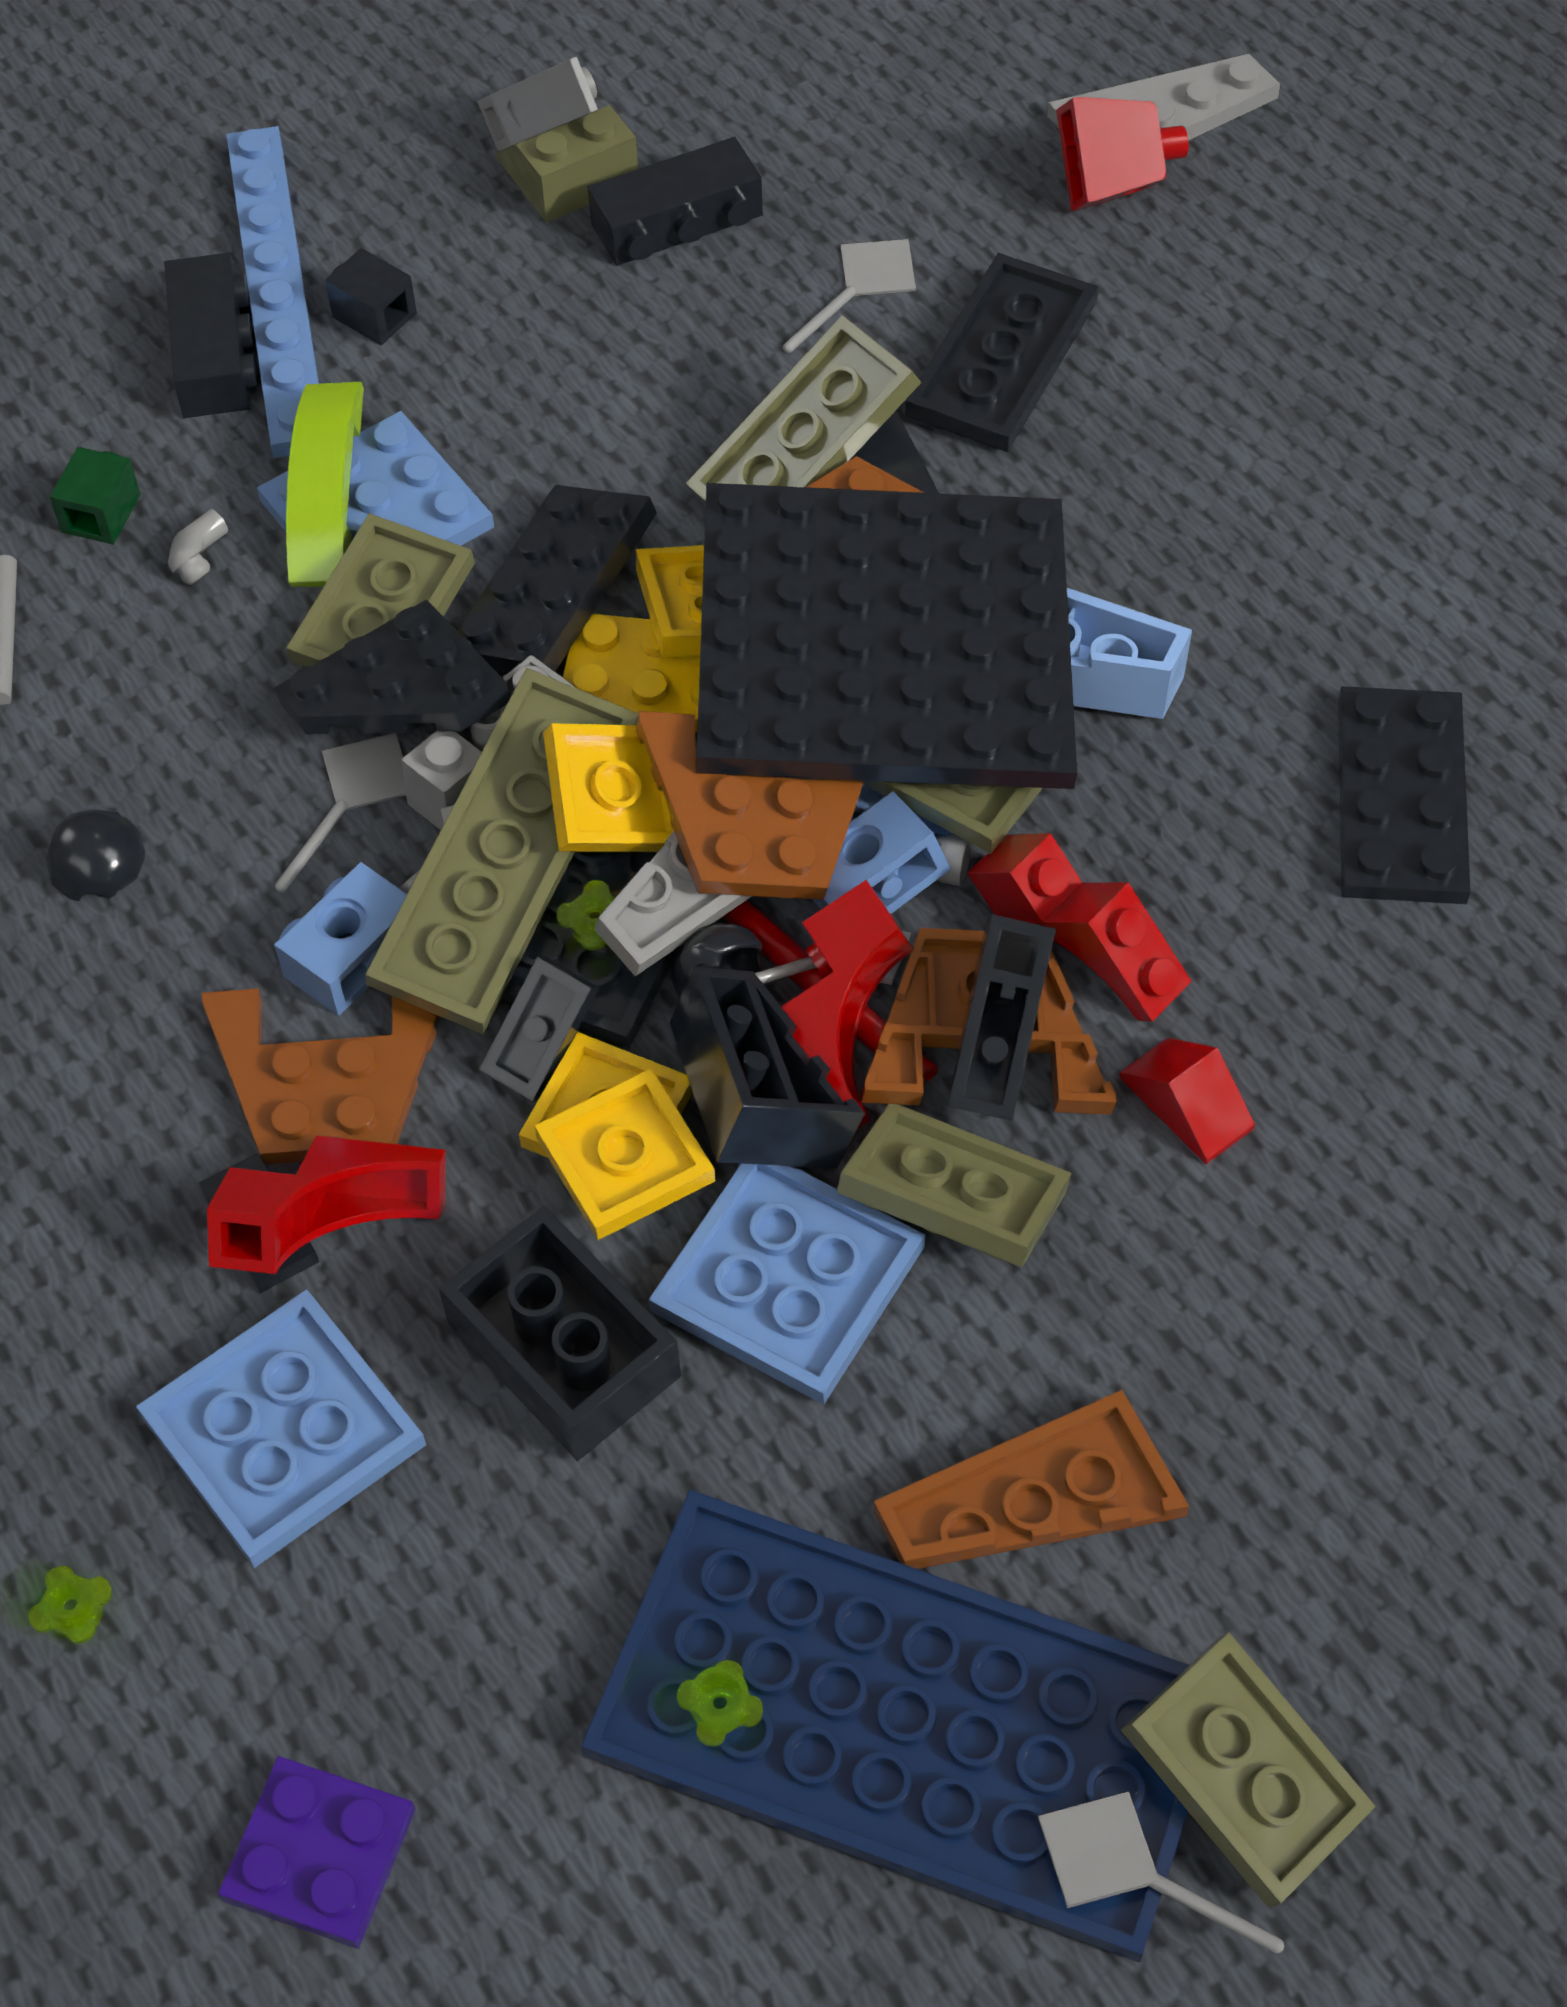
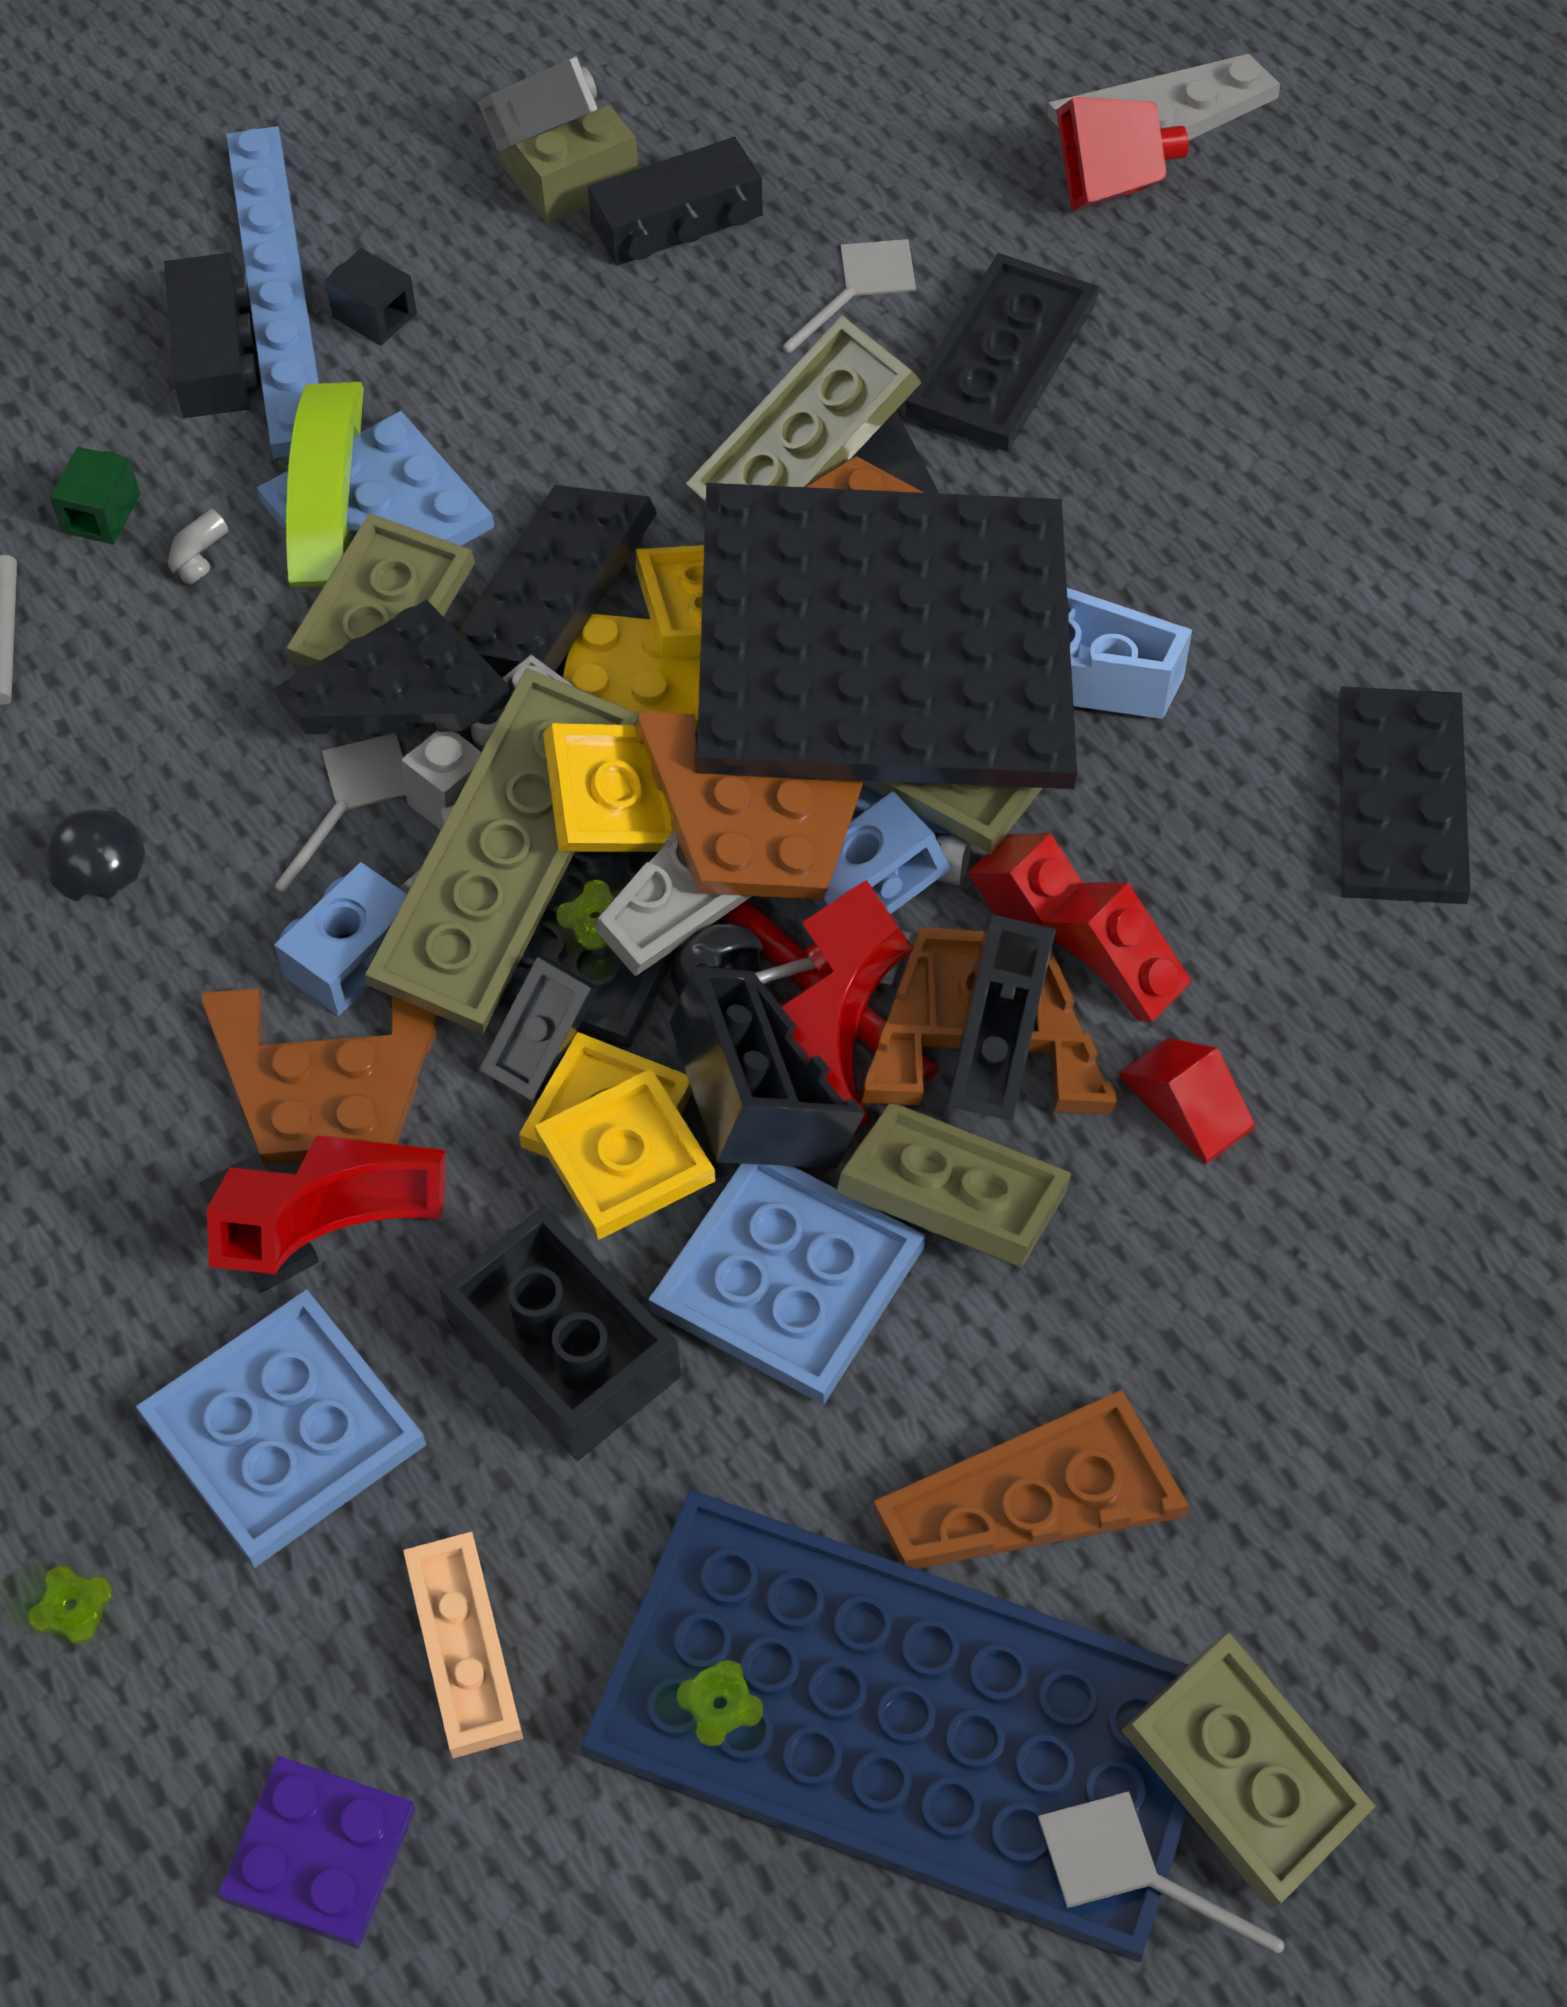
(462, 1645): none -> light nougat plate

